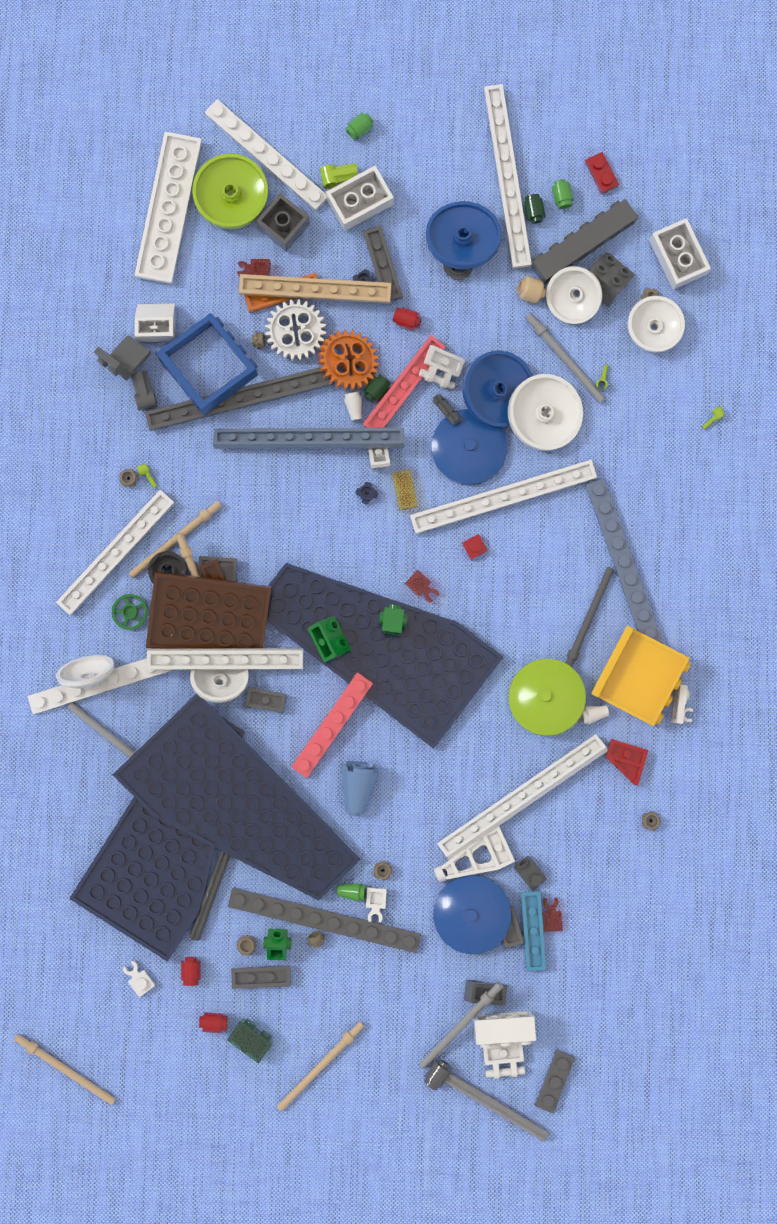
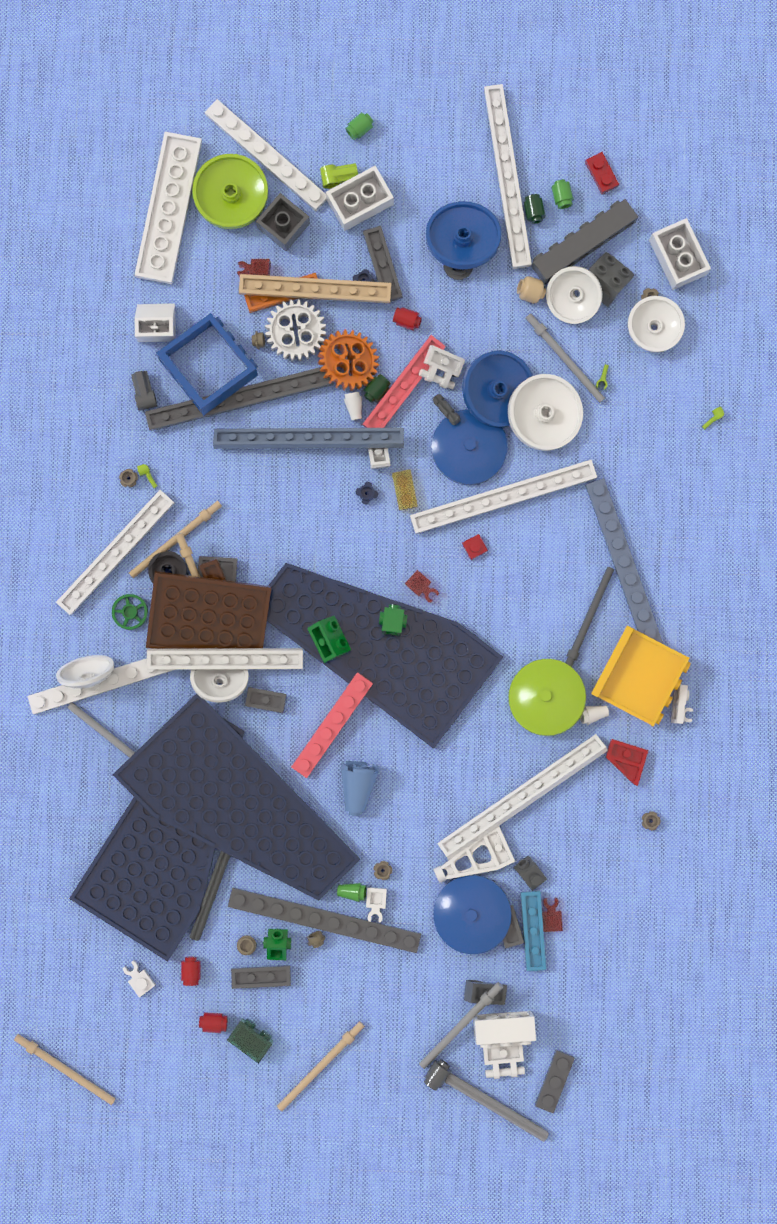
(124, 358): dark grey bracket -> none

